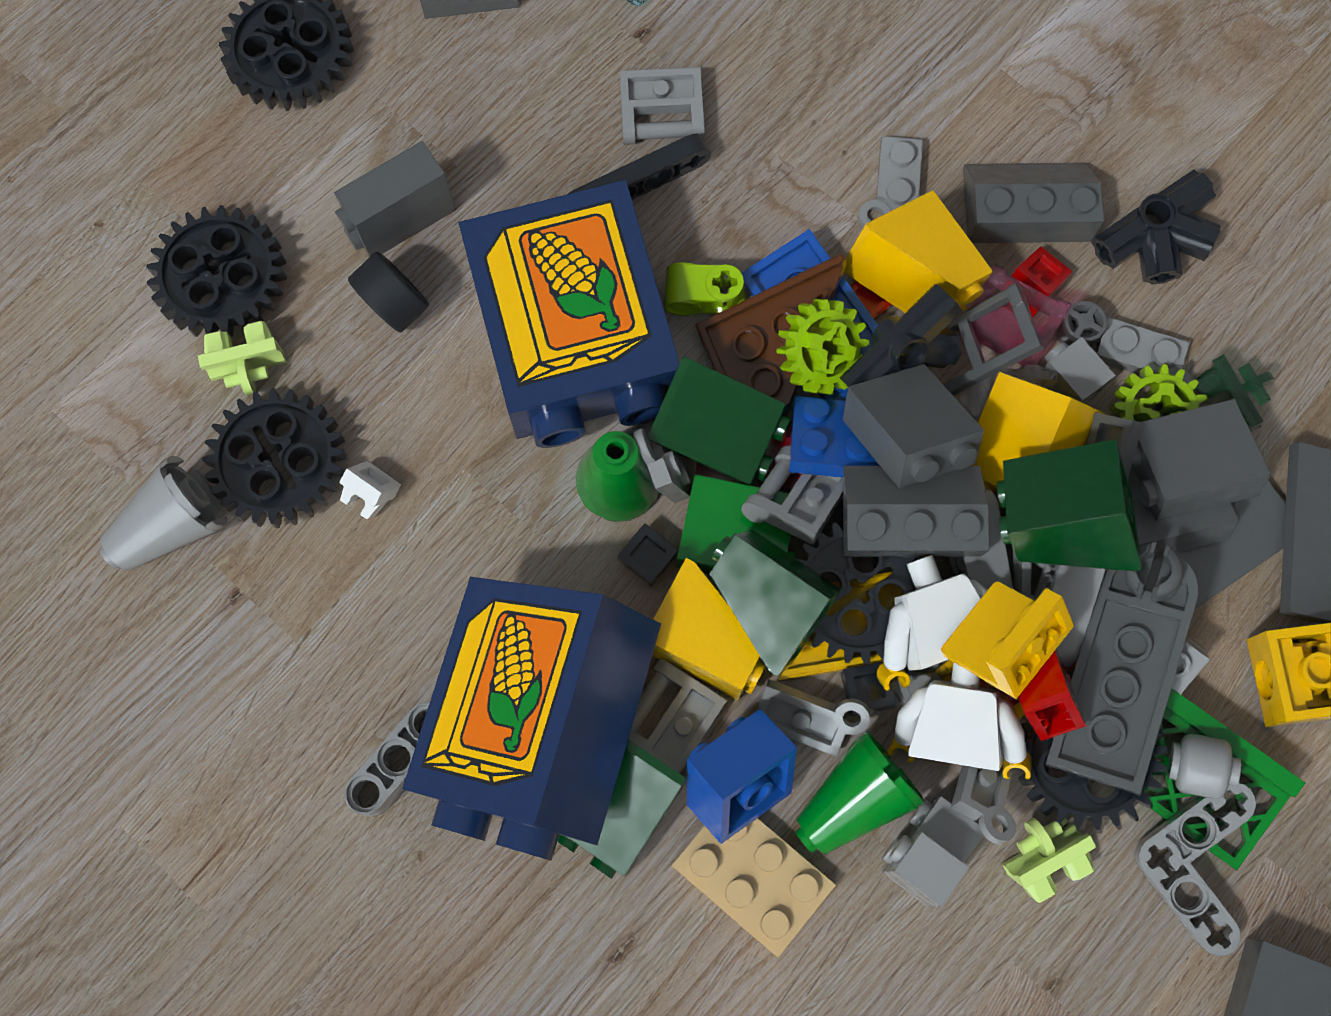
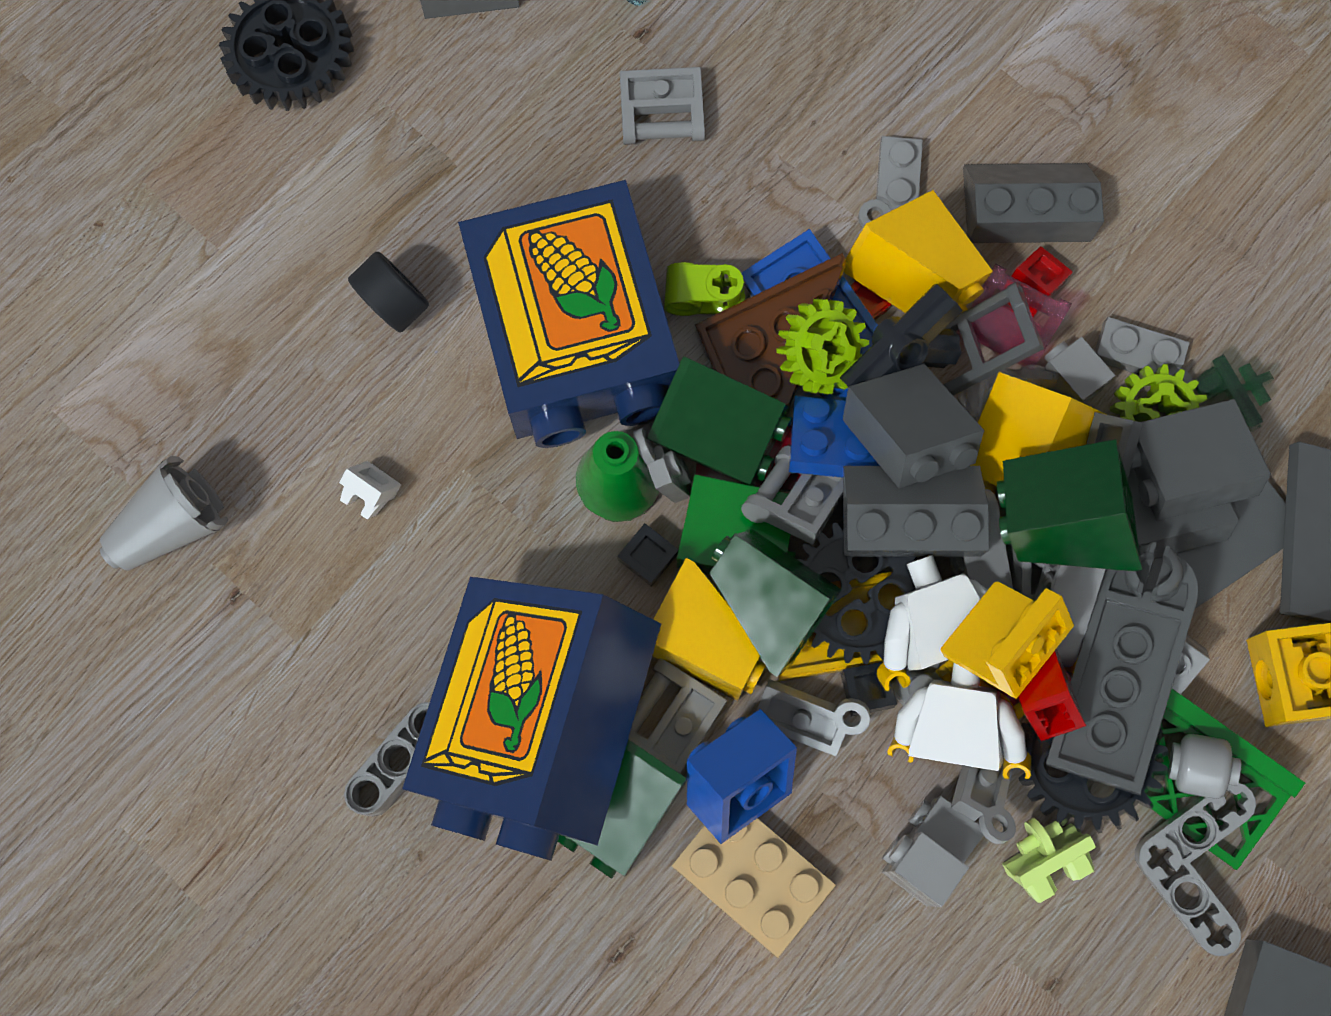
(203, 241): black gear -> none
(240, 479): black gear -> none
(244, 362): yellowish green hips -> none
(394, 201): dark grey brick -> none
(657, 167): black beam -> none
(857, 798): green cone -> none
(1087, 318): flat silver wheel -> none
(1161, 243): black piece -> none

